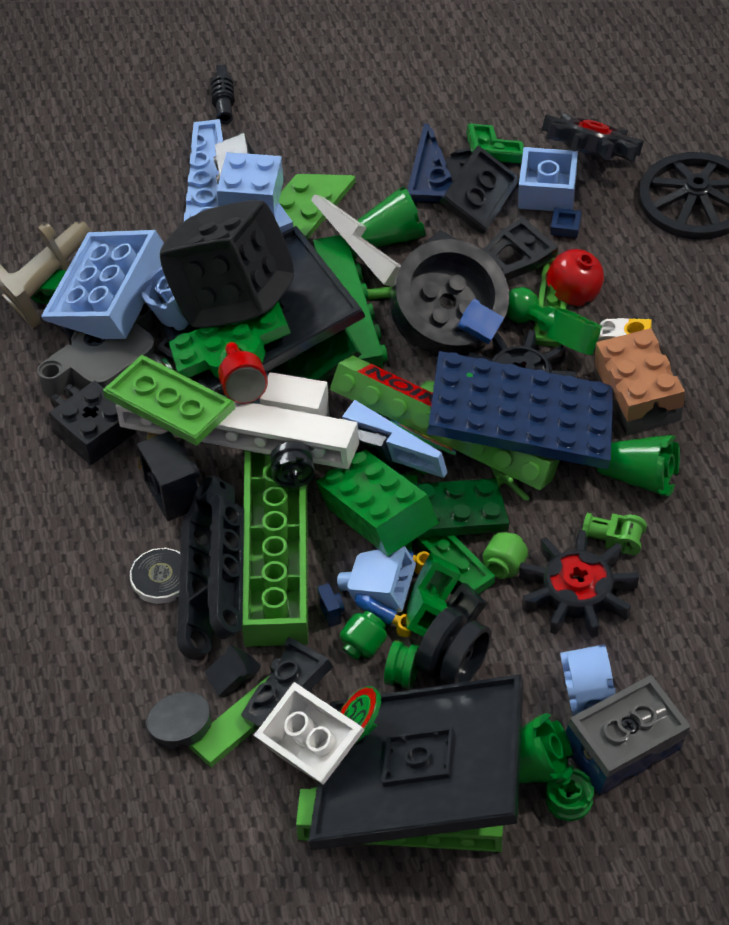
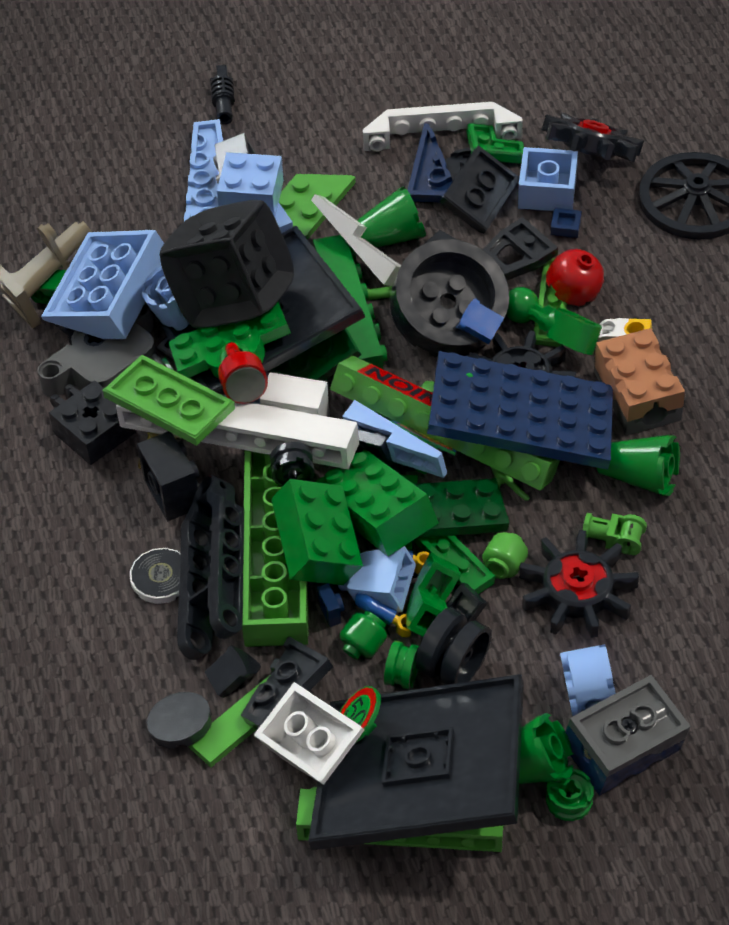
(316, 532): none -> green brick
(443, 117): none -> white slope

